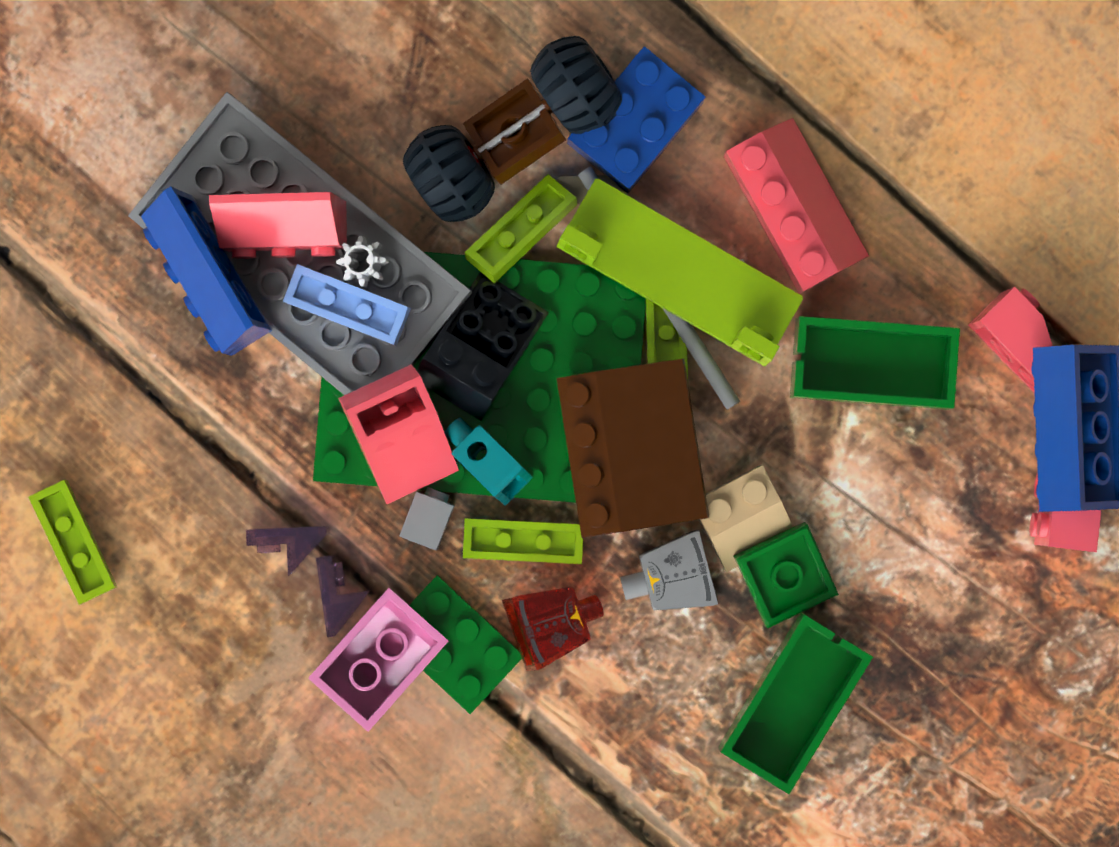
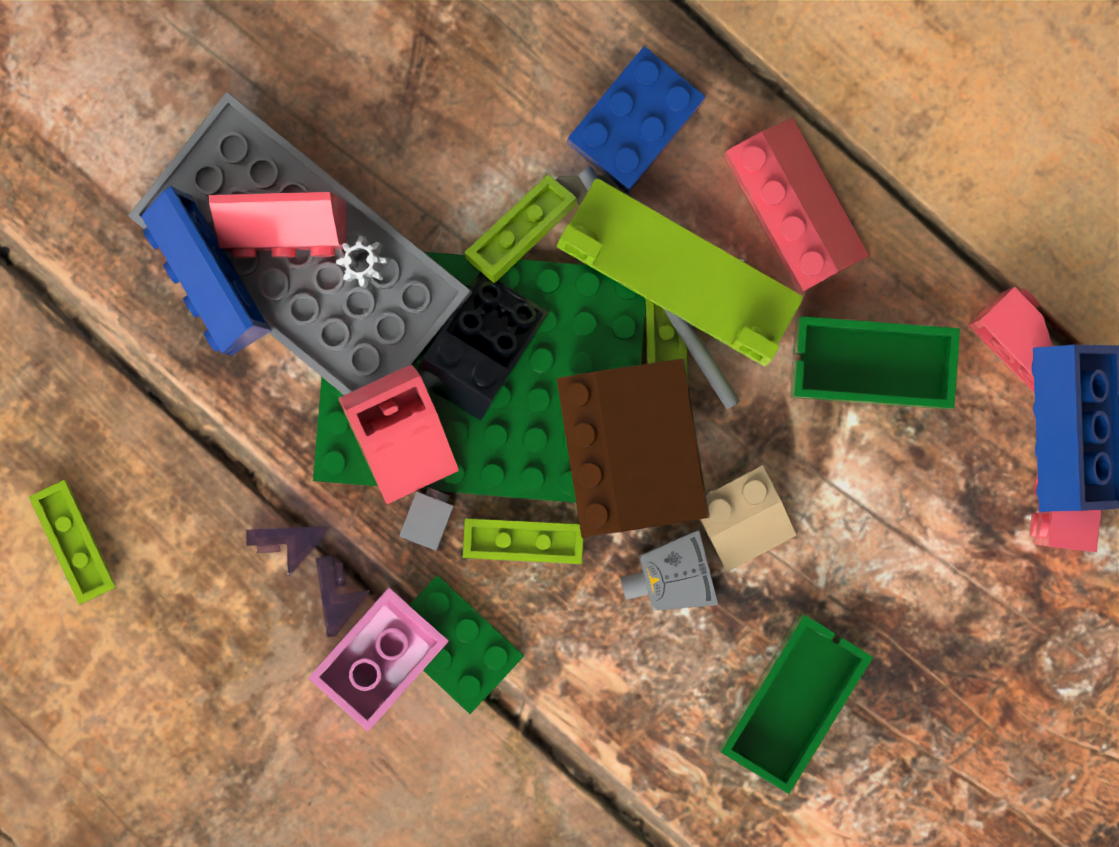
(346, 304): light blue plate -> none
(497, 470): teal torso -> none
(512, 130): black plate -> none
(550, 624): clear red torso -> none
(786, 575): green plate -> none

